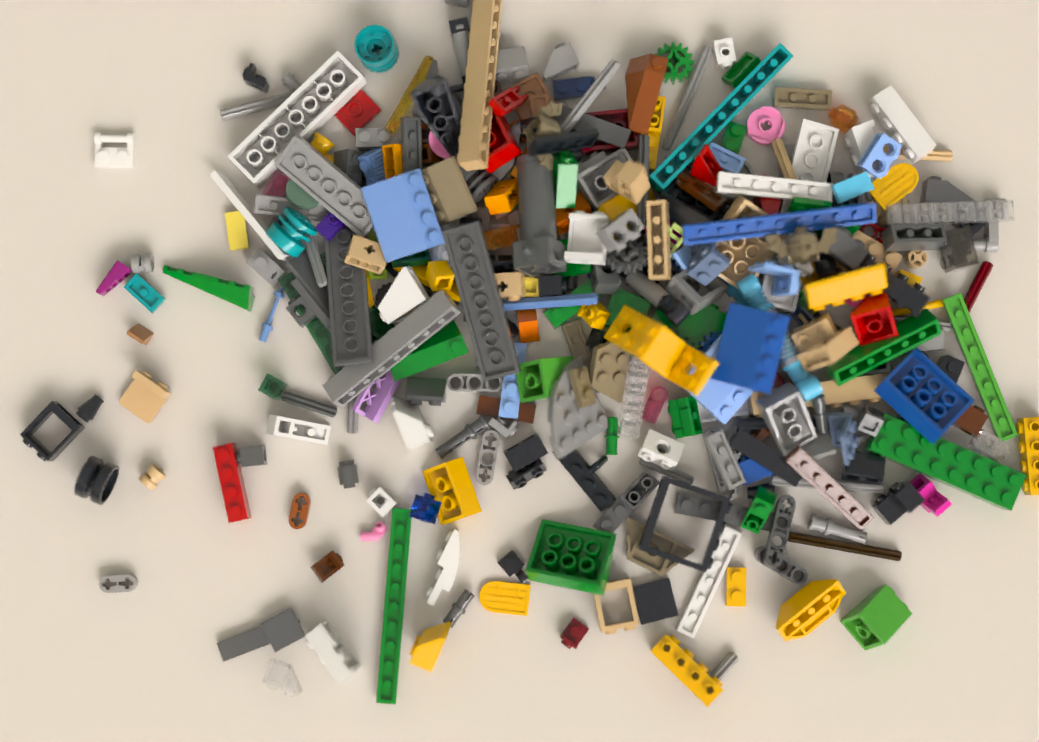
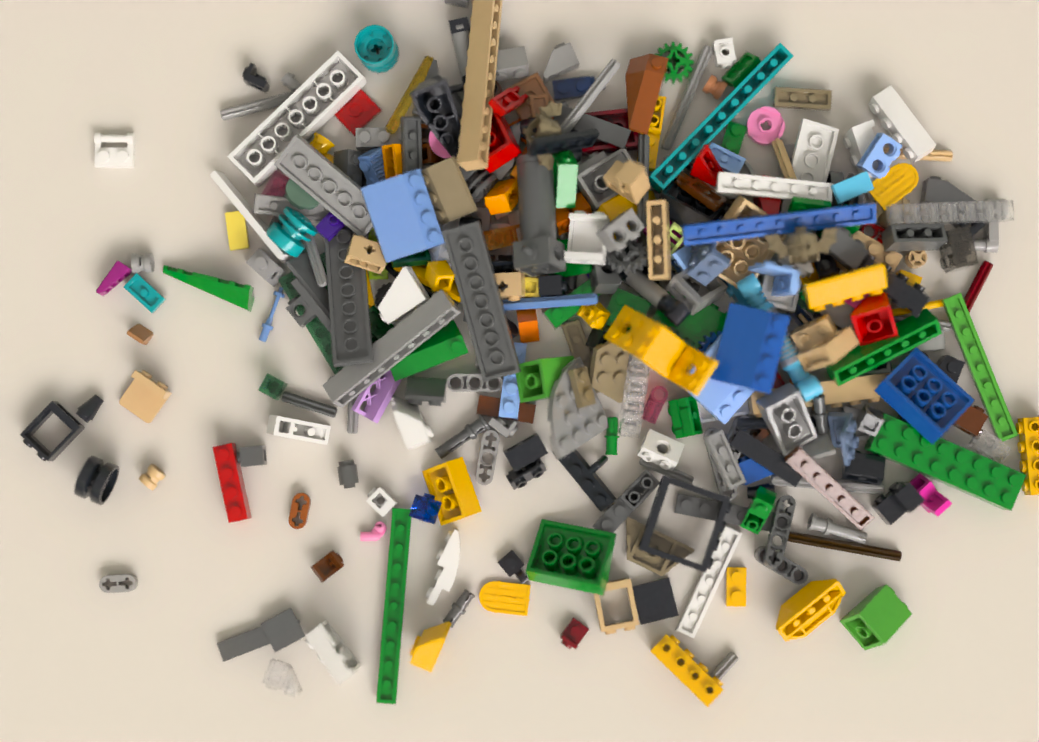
(715, 87): none -> nougat wheel
(843, 118): clear orange head -> none

